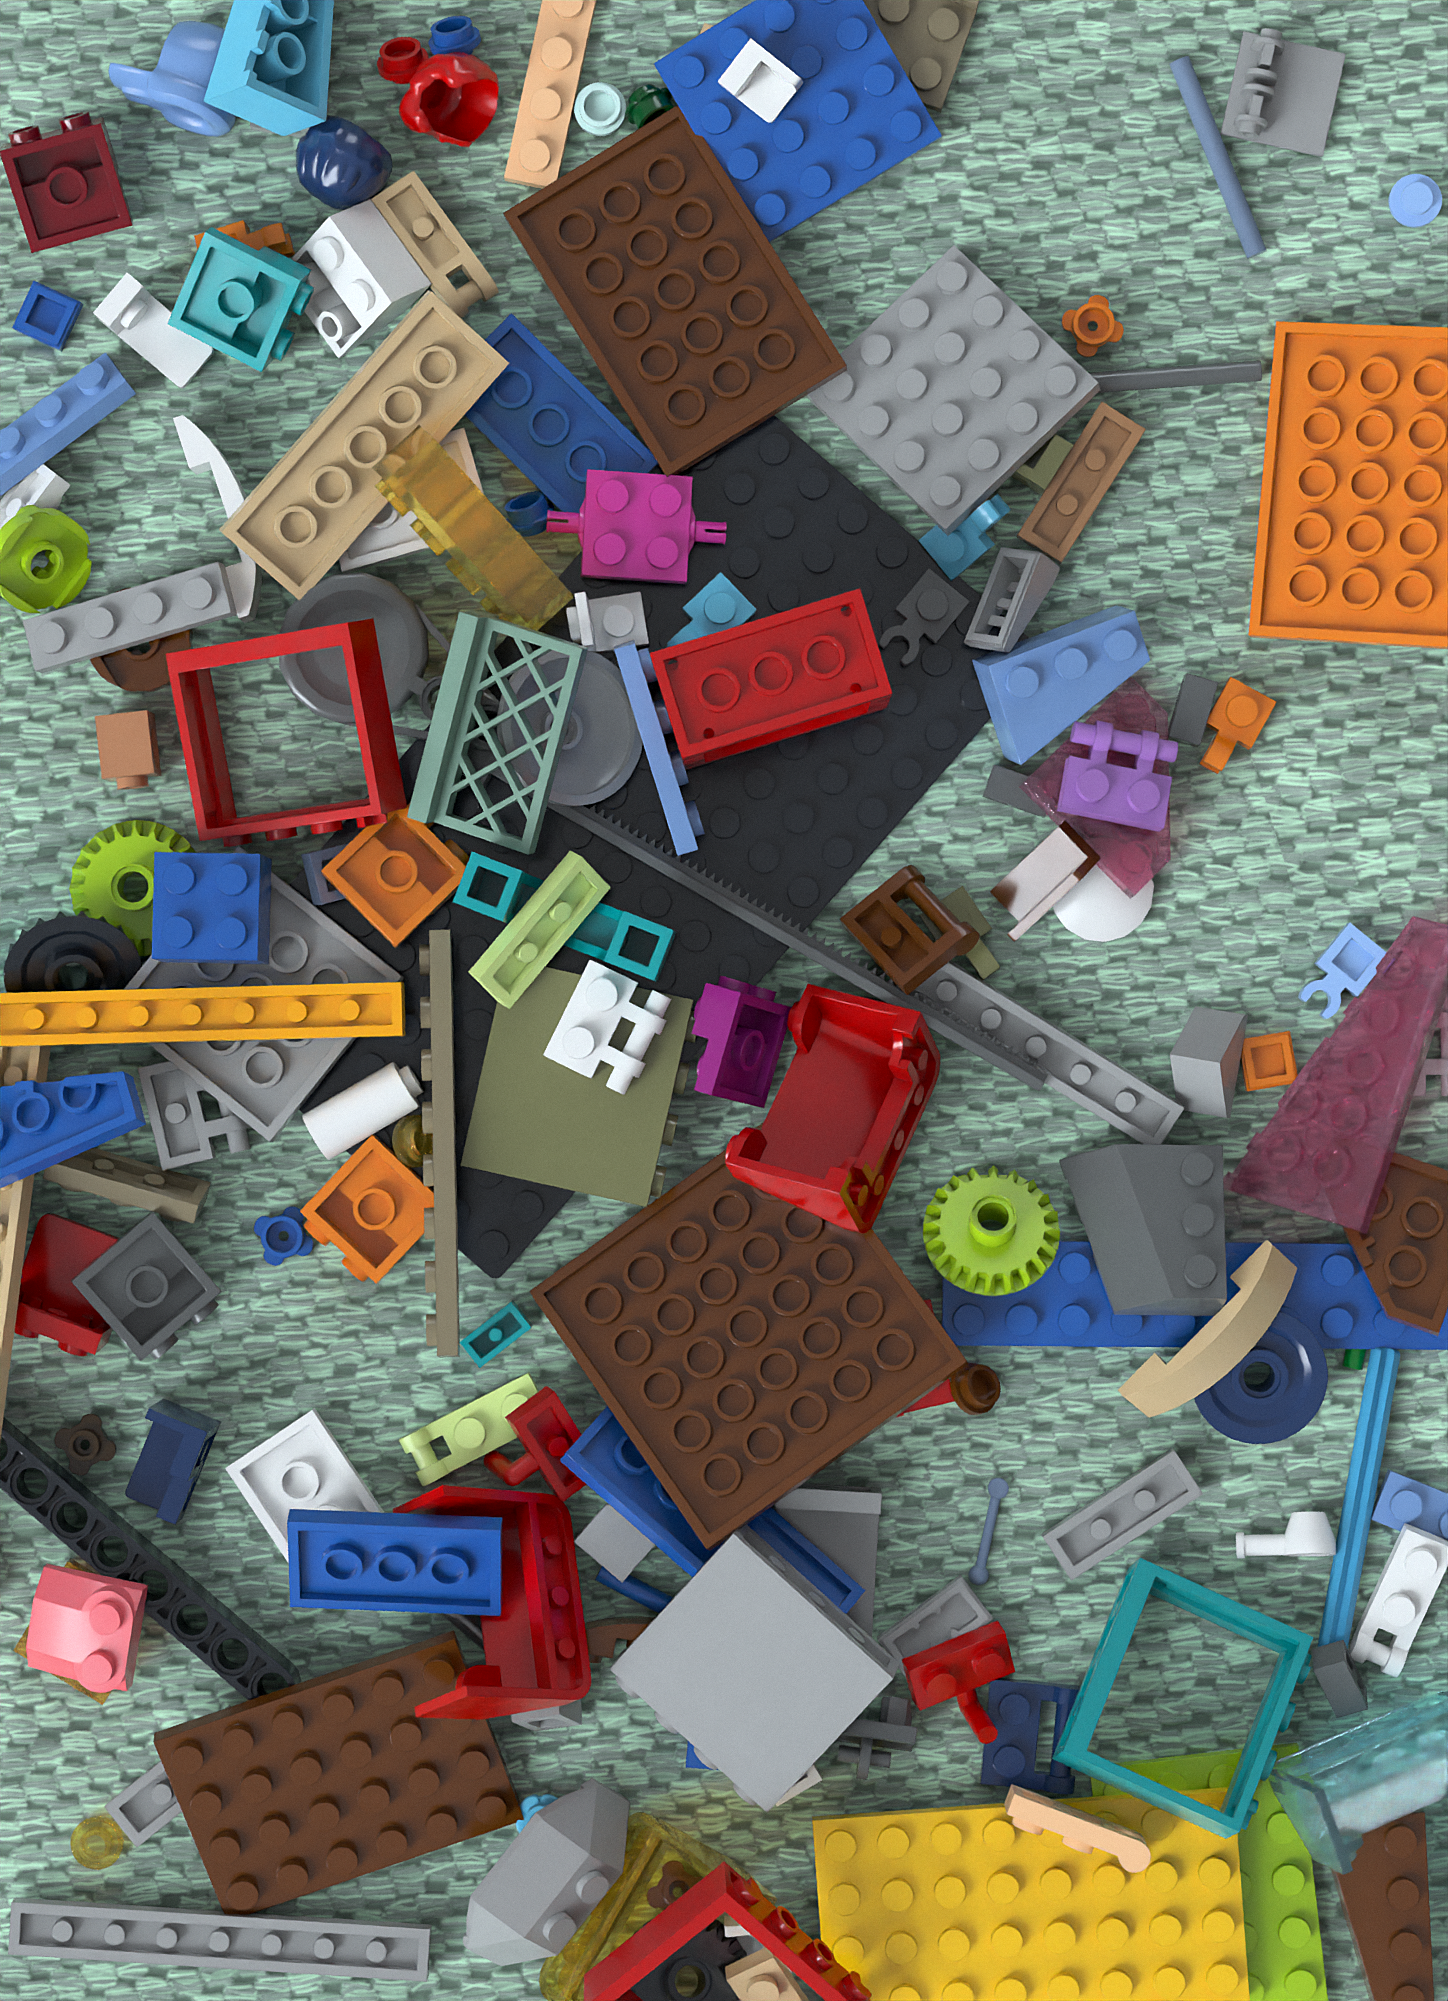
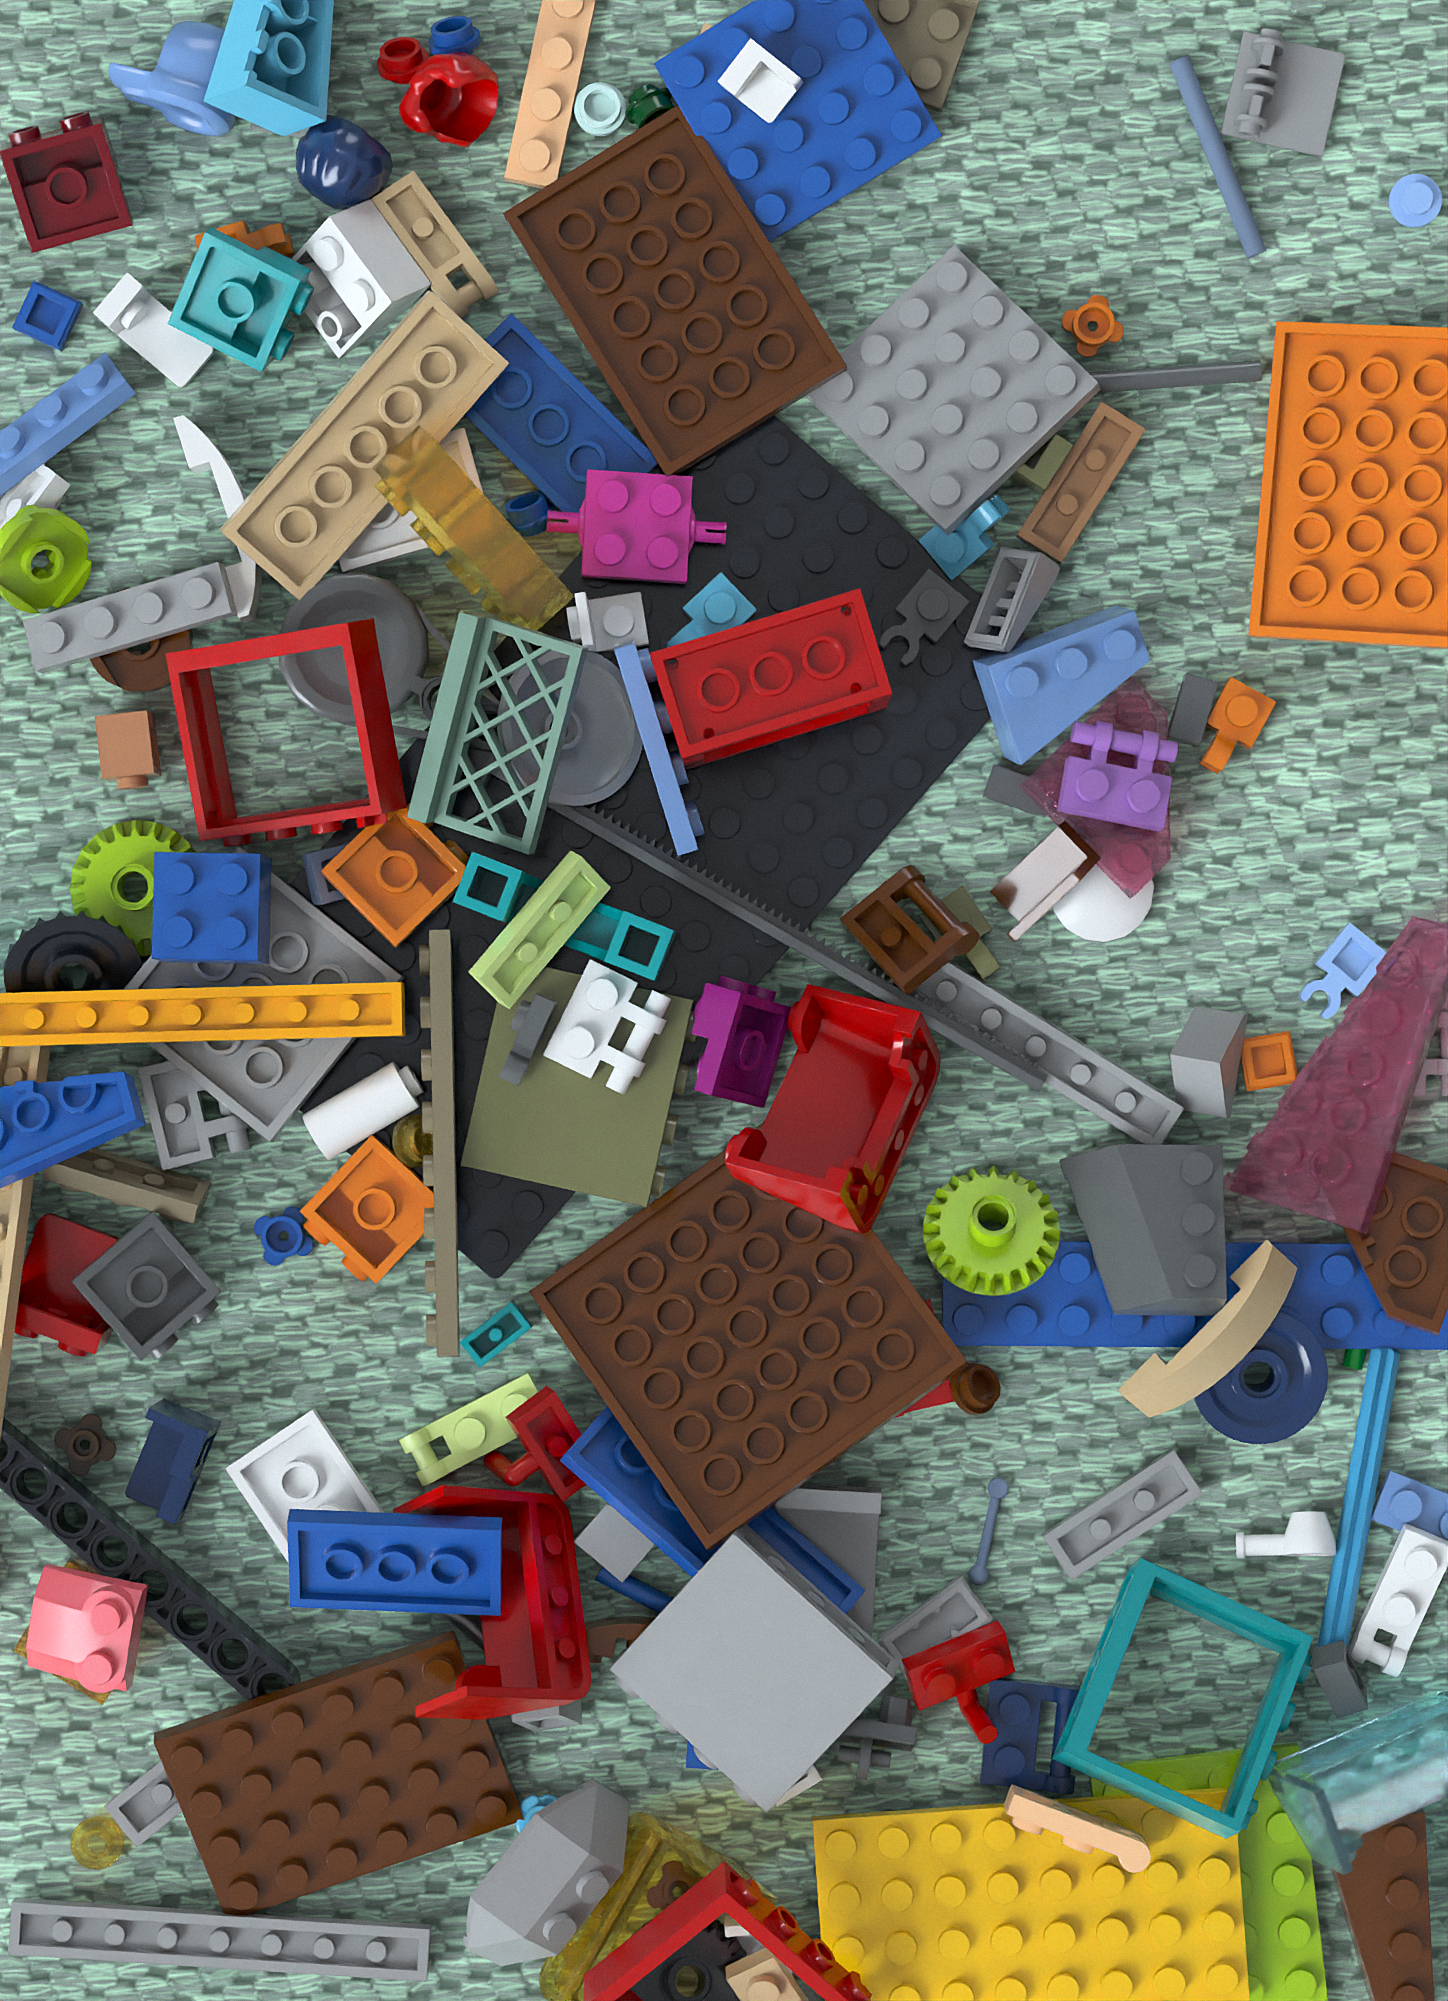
(531, 1025): none -> dark grey plate

